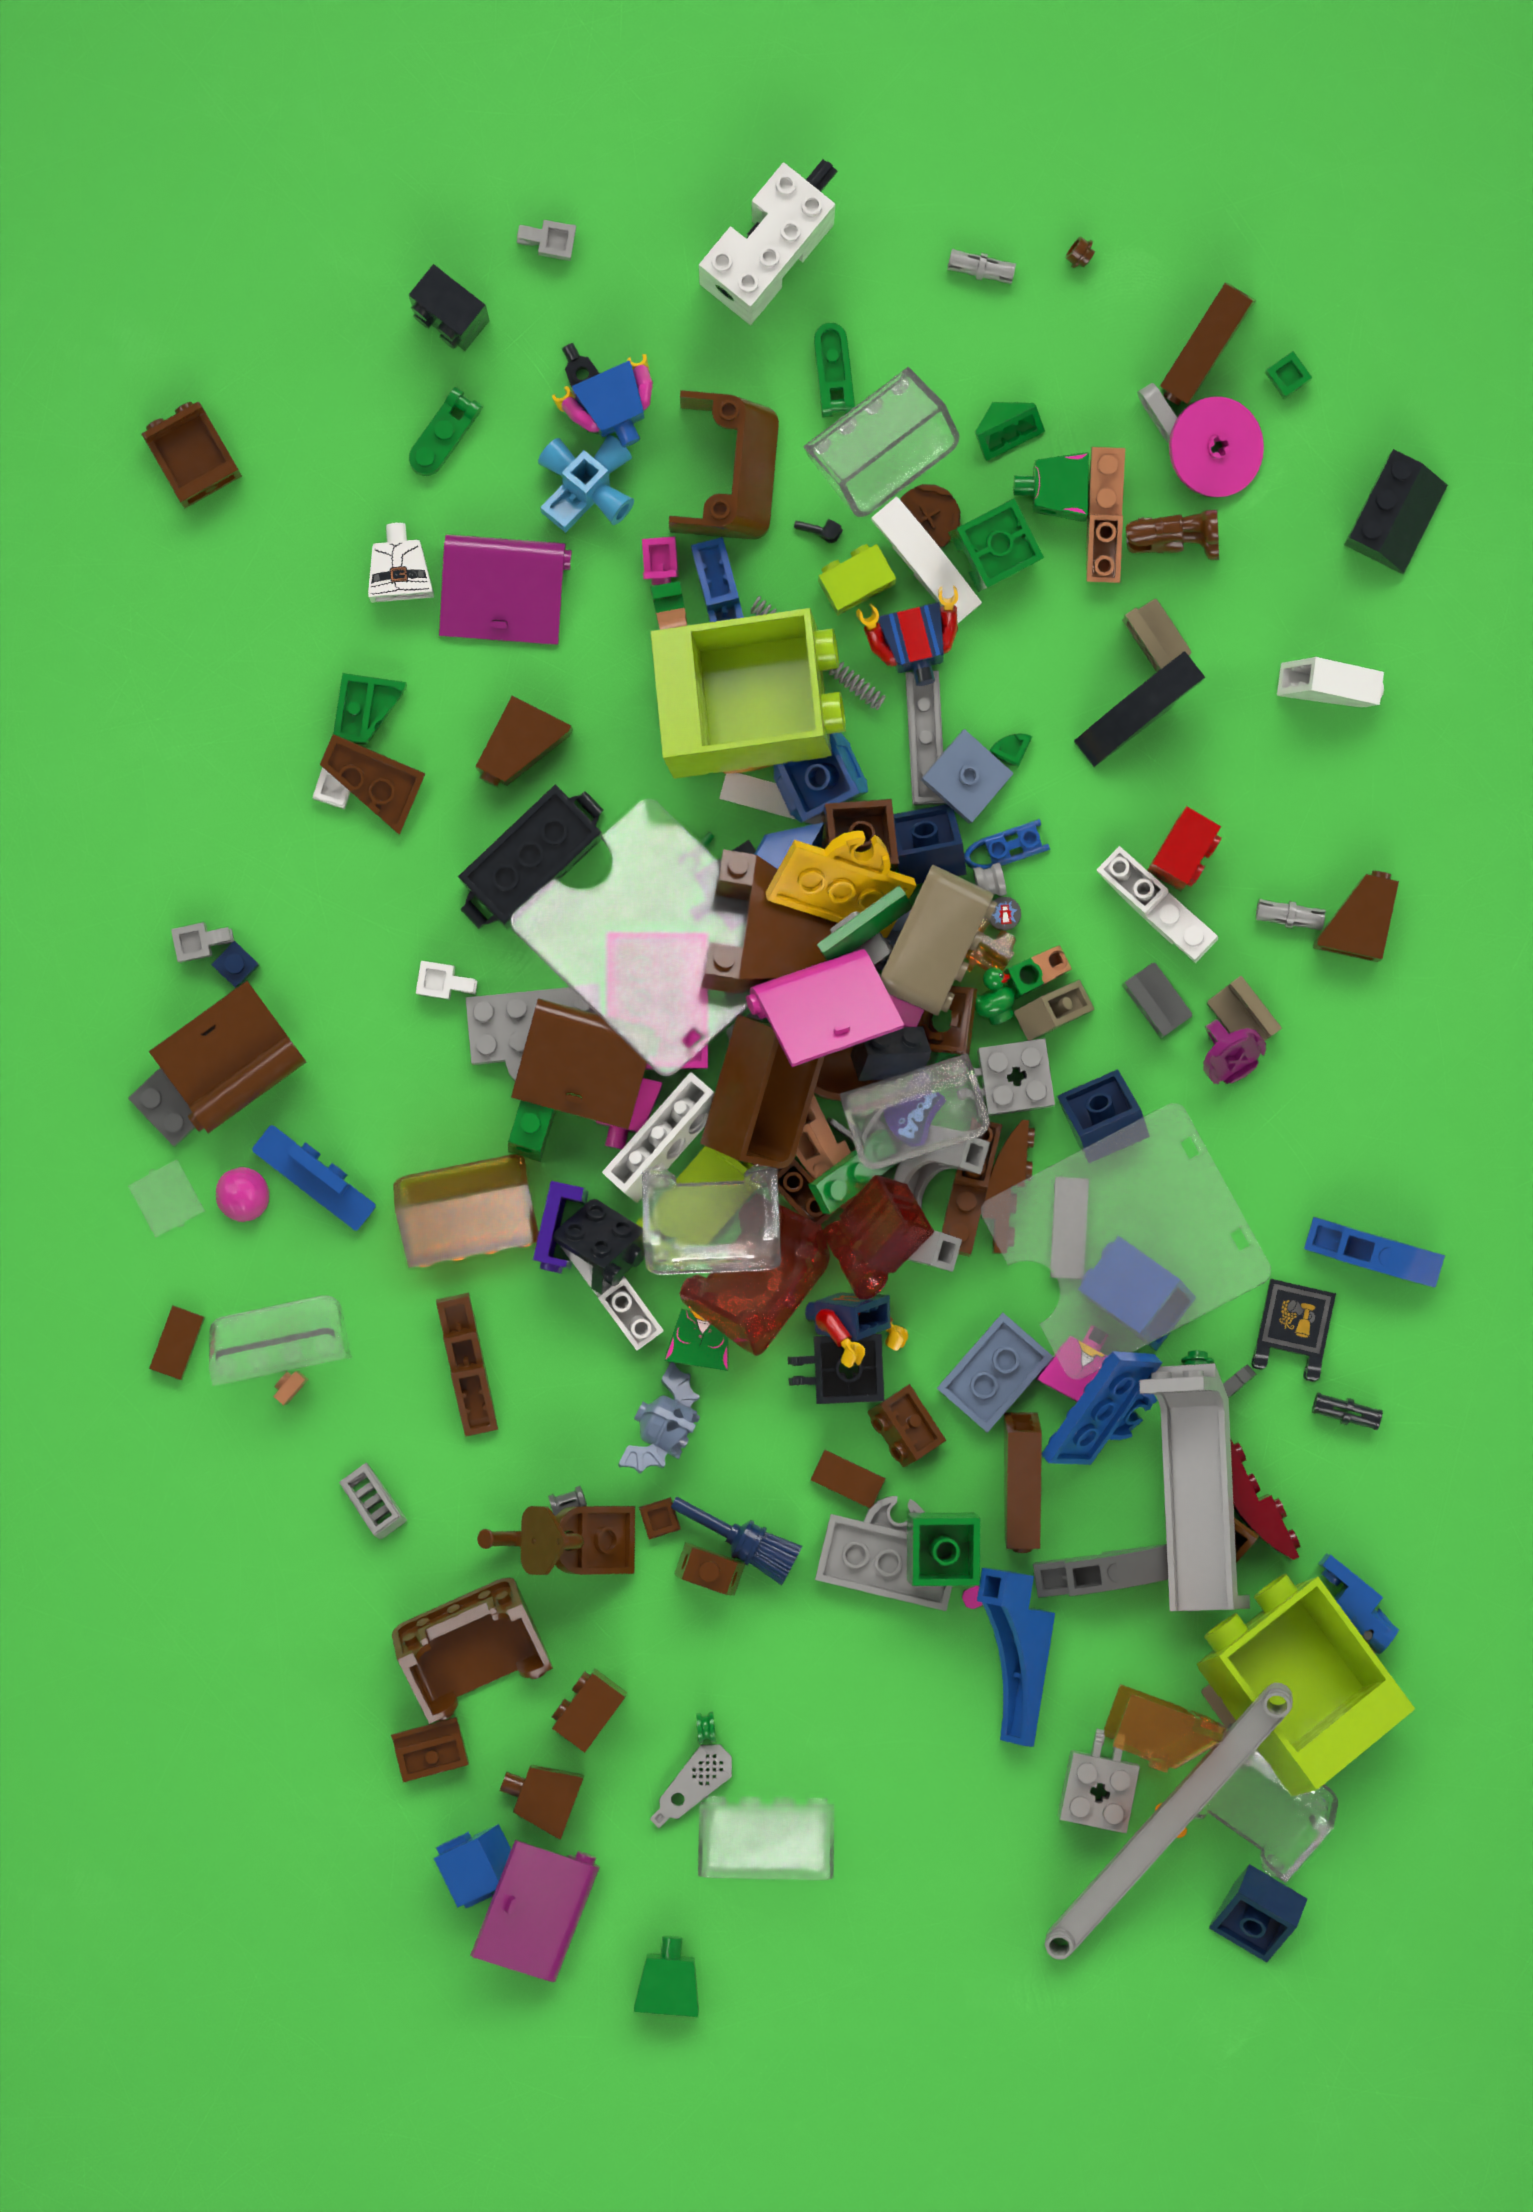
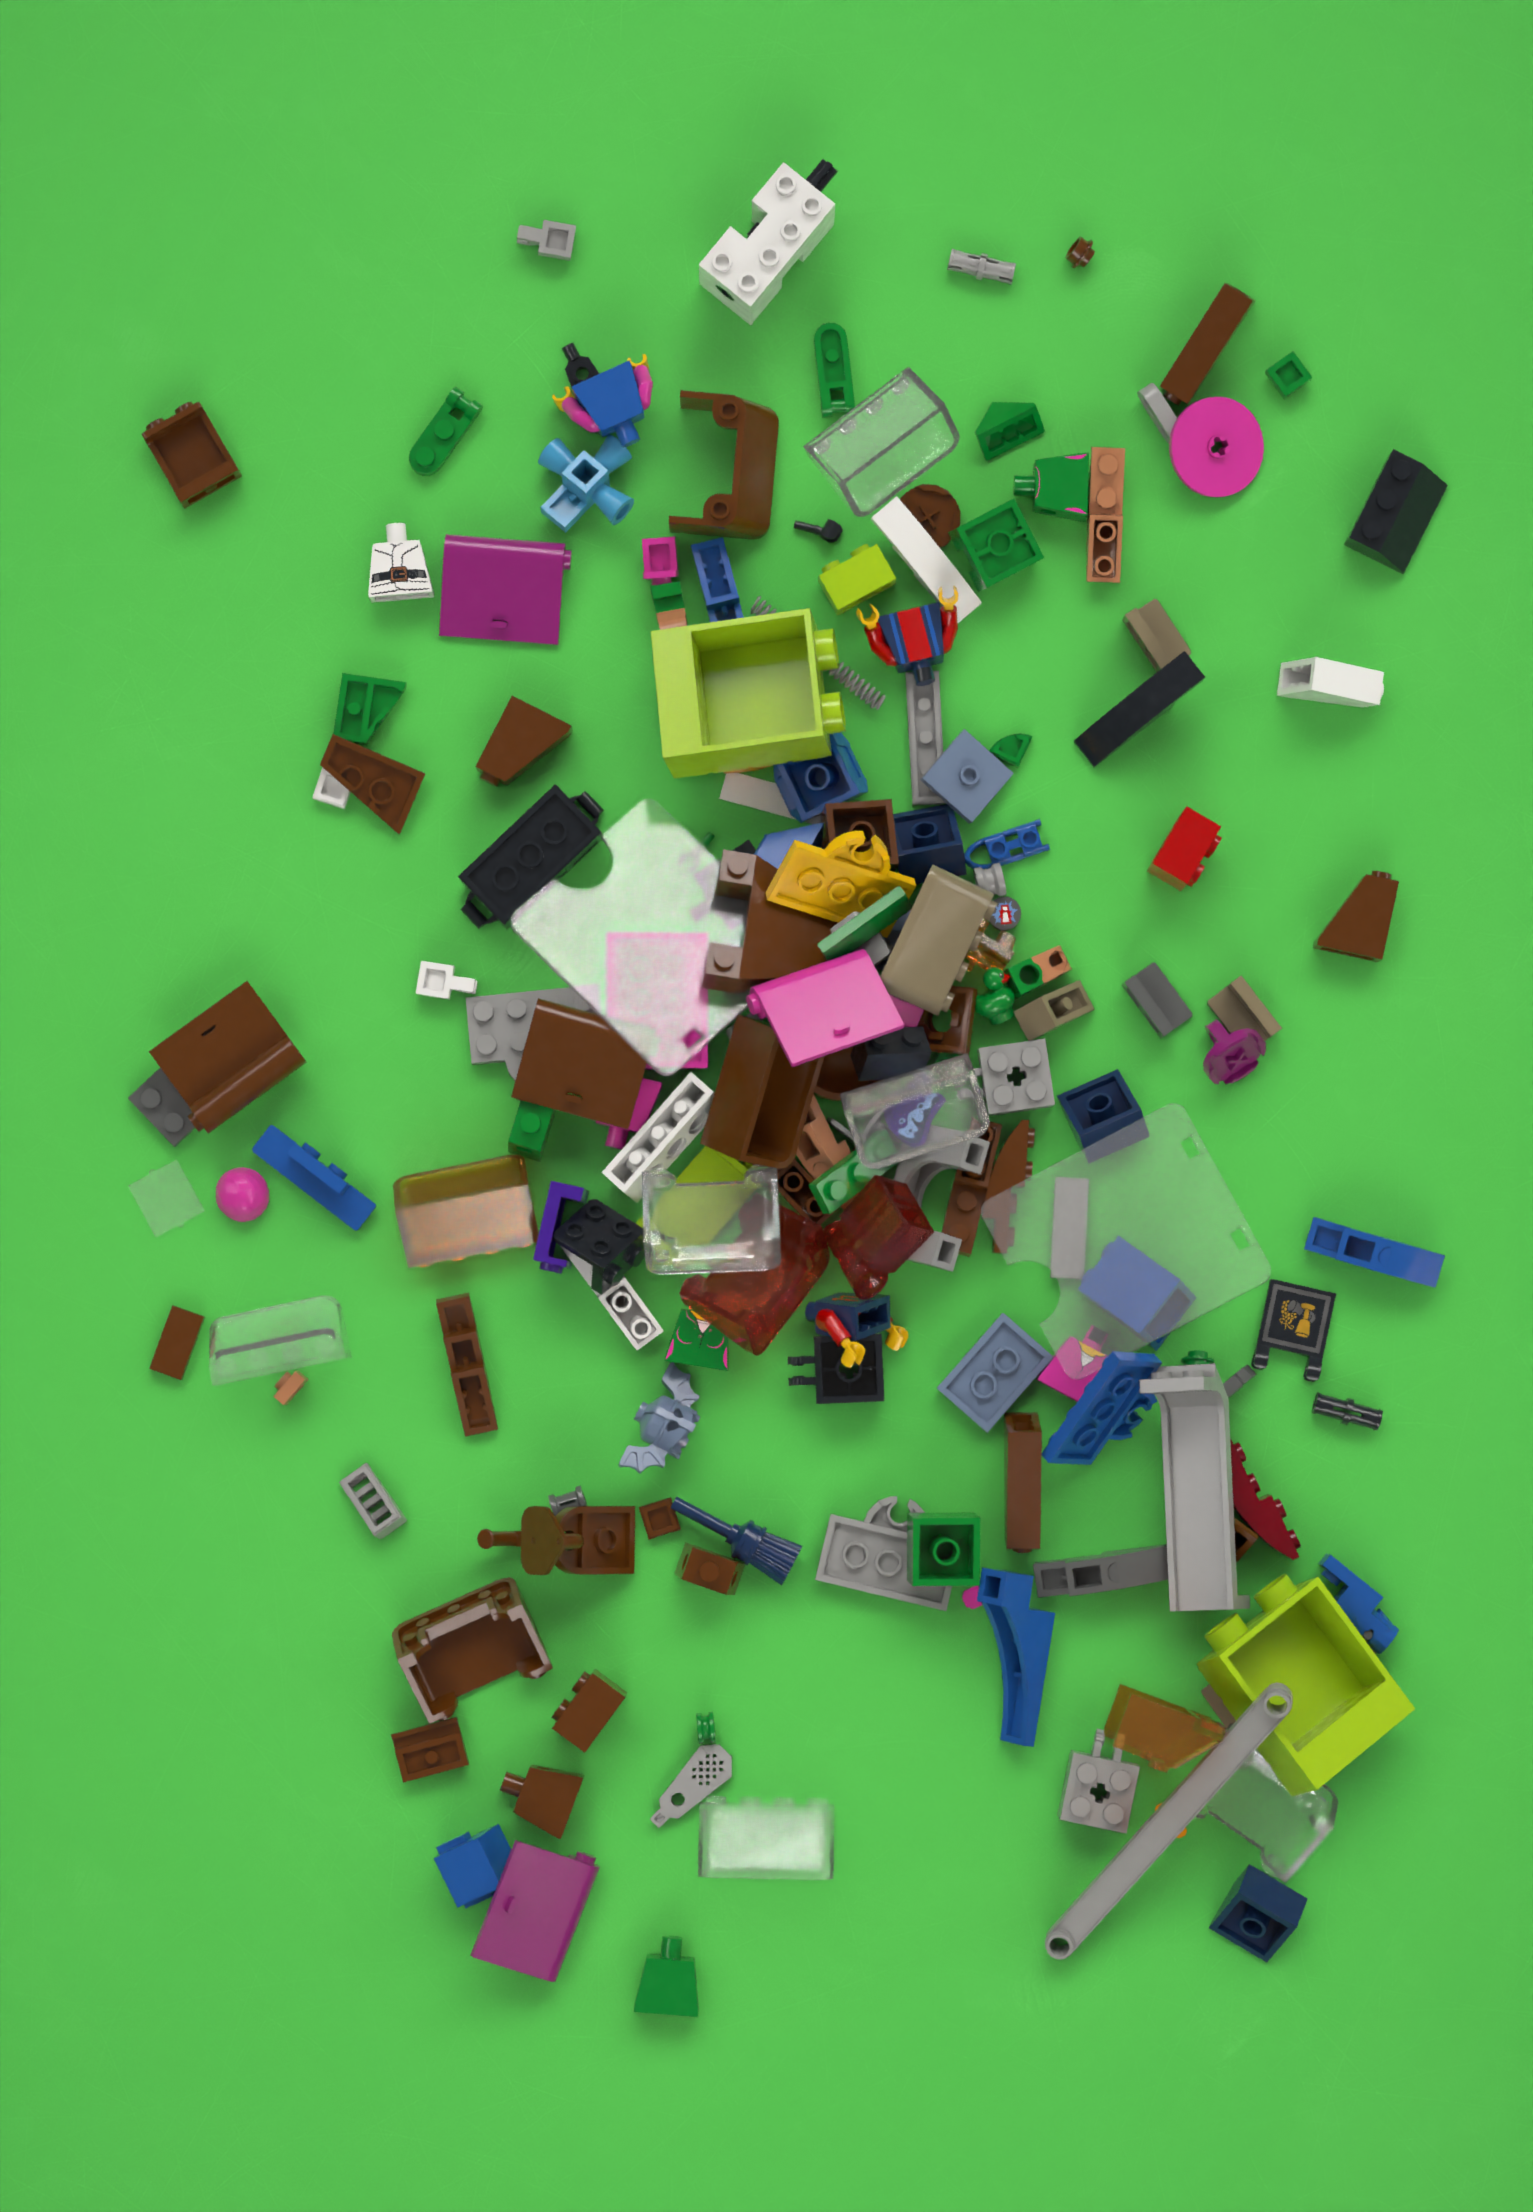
(195, 941): light grey plate -> none
(235, 964): dark blue plate -> none
(448, 308): black brick -> none
(847, 1479): reddish brown tile -> none
(906, 1426): reddish brown bracket -> none
(1156, 904): white slope -> none
(1170, 533): reddish brown piece -> none
(1290, 914): light grey pin -> none

